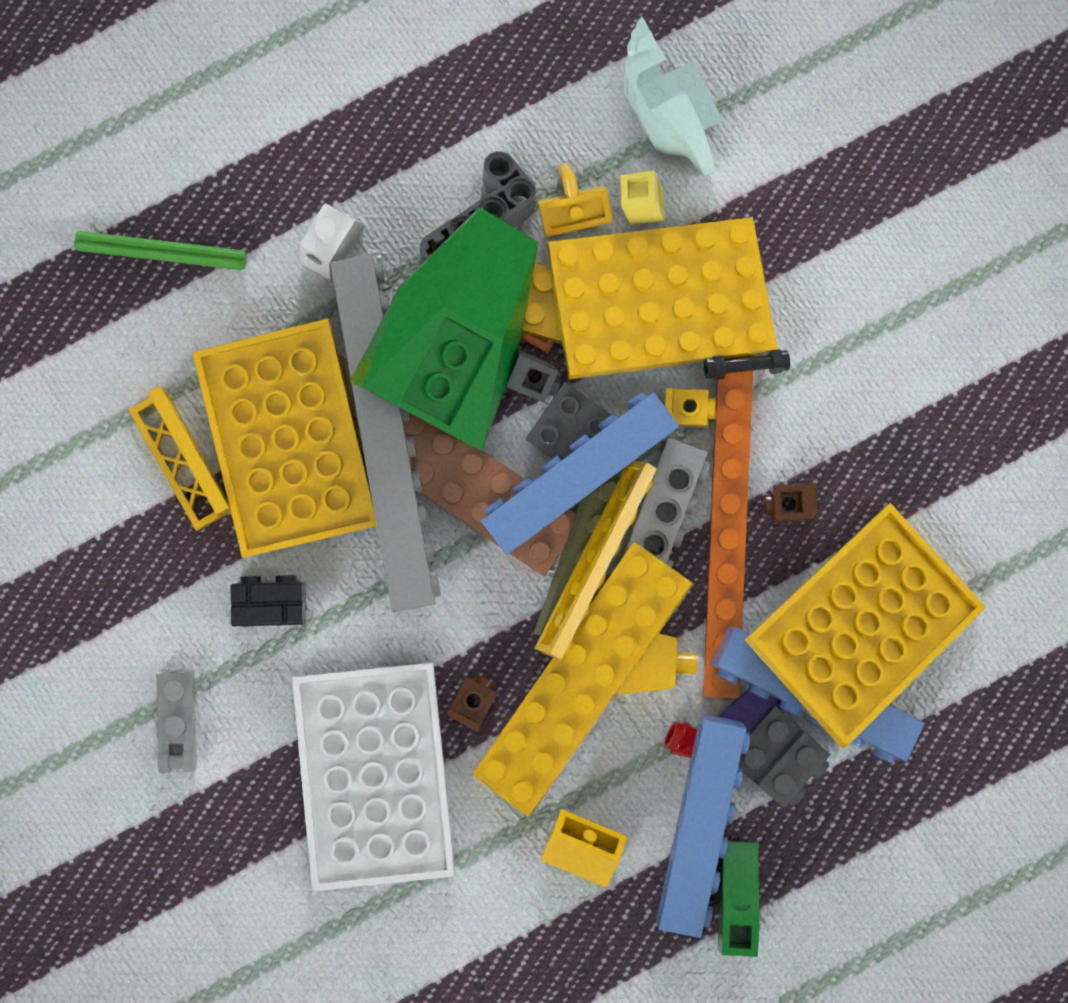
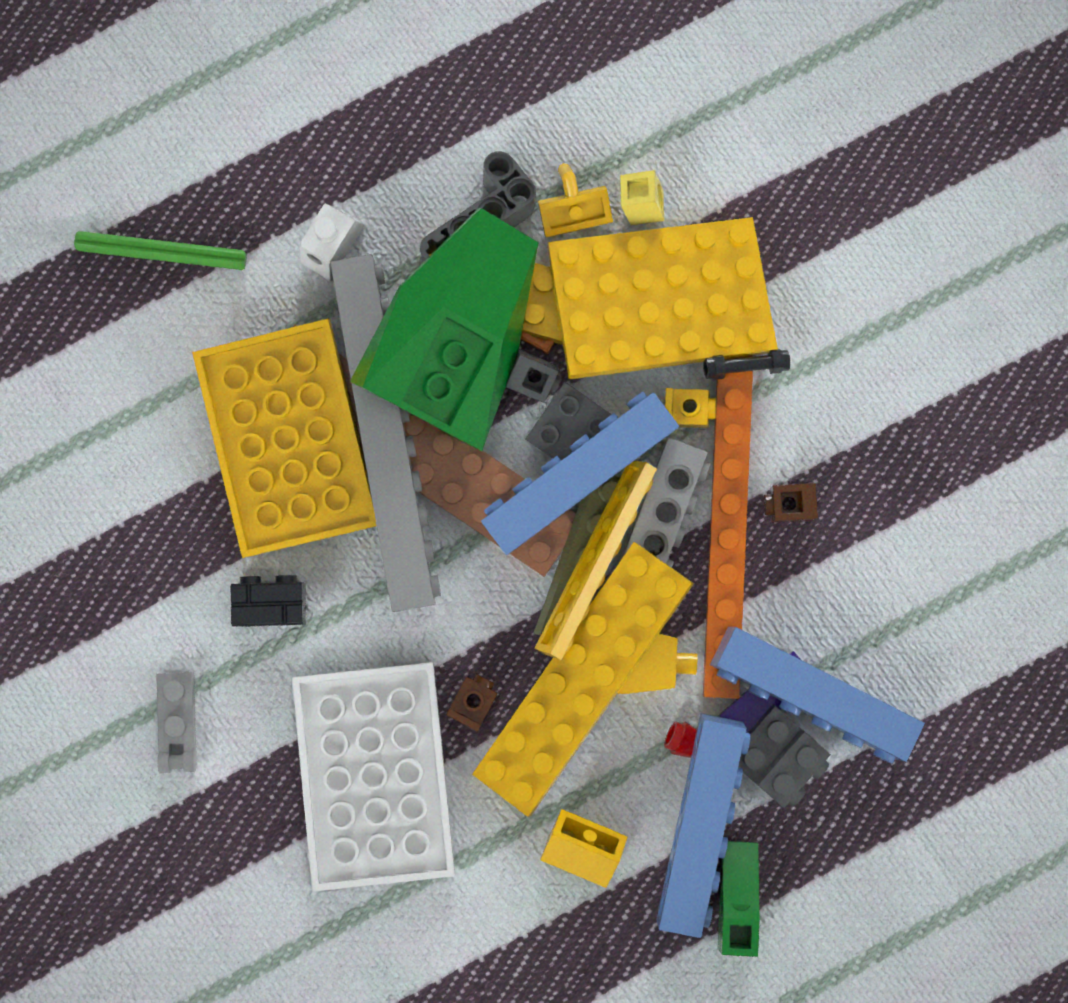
(188, 449): yellow fence -> none
(671, 106): light aqua animal -> none
(865, 625): yellow plate -> none

